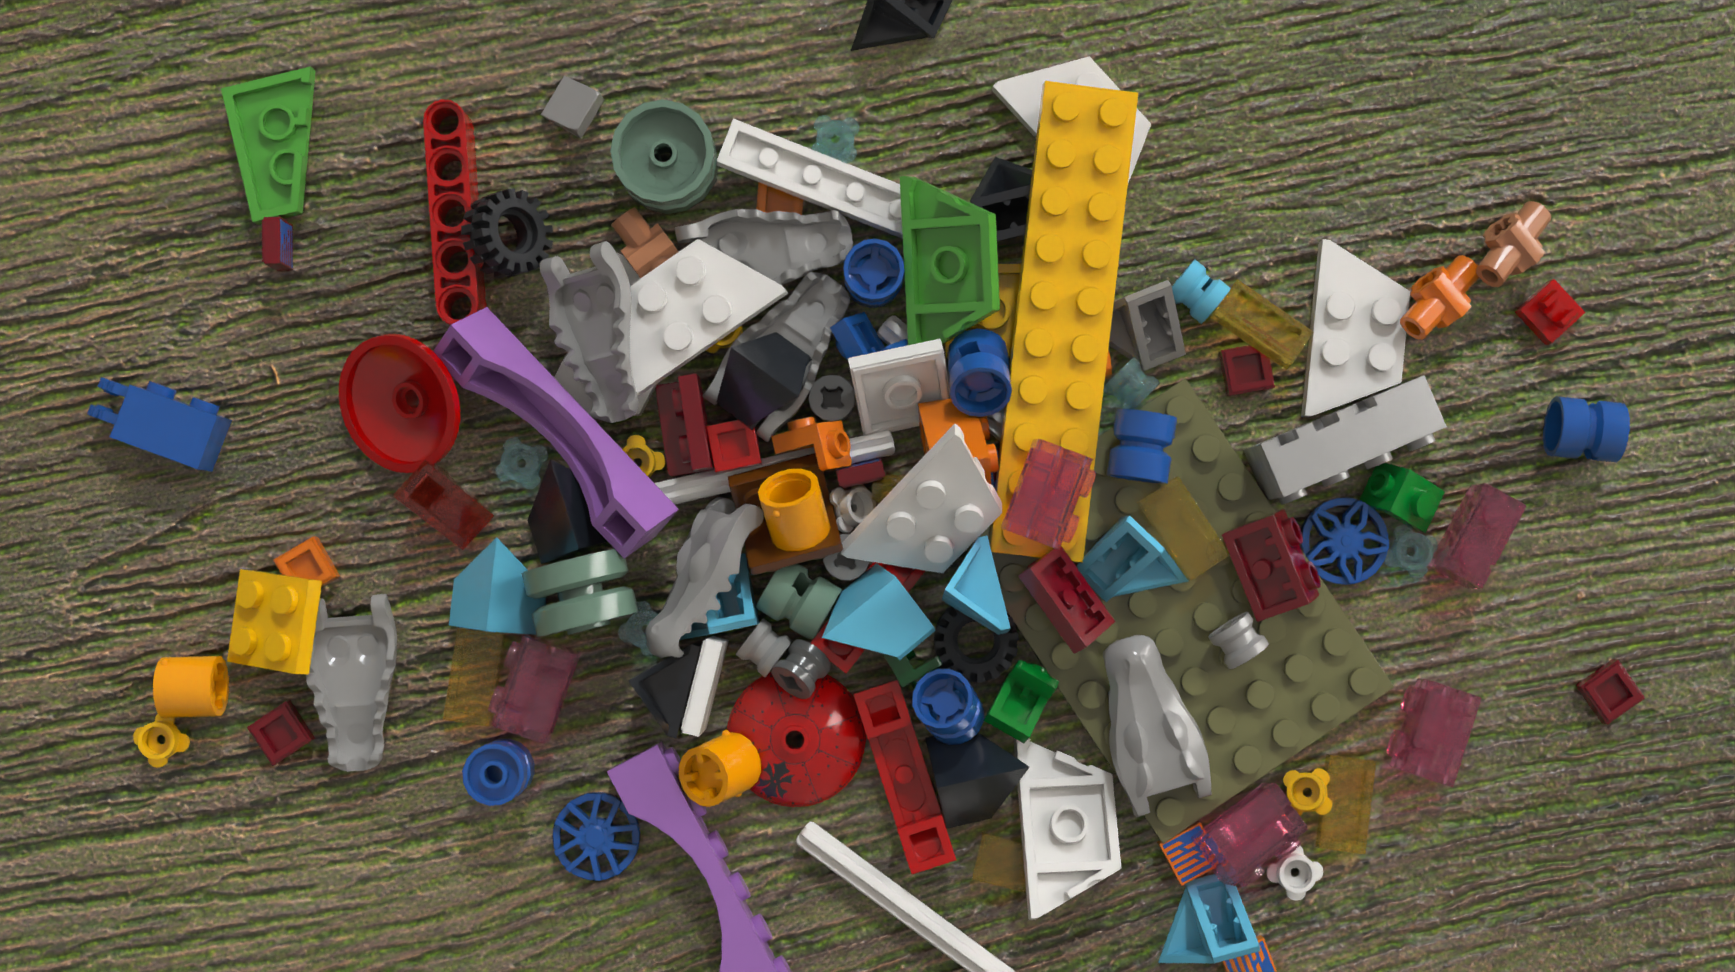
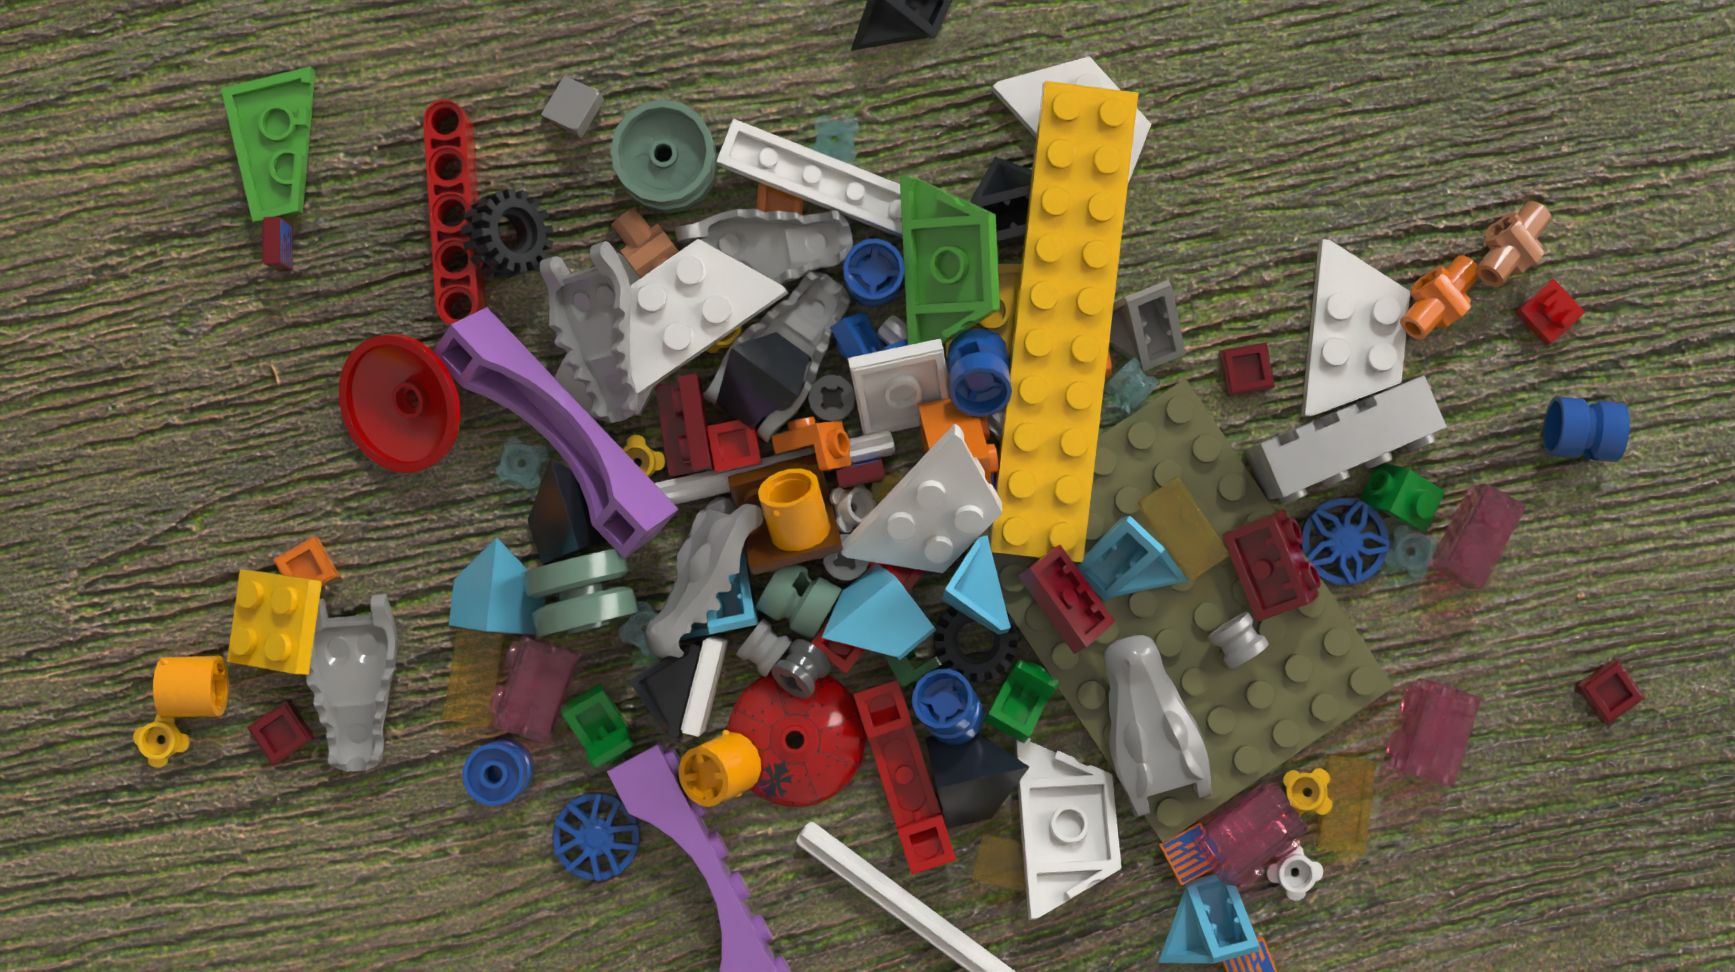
(164, 425): blue hinge -> none
(444, 504): clear red slope -> none
(598, 725): none -> green bracket
(1048, 494): clear pink brick -> none
(1141, 446): blue wheel -> none
(1199, 291): medium azure wheel -> none
(1262, 324): clear yellow tile -> none

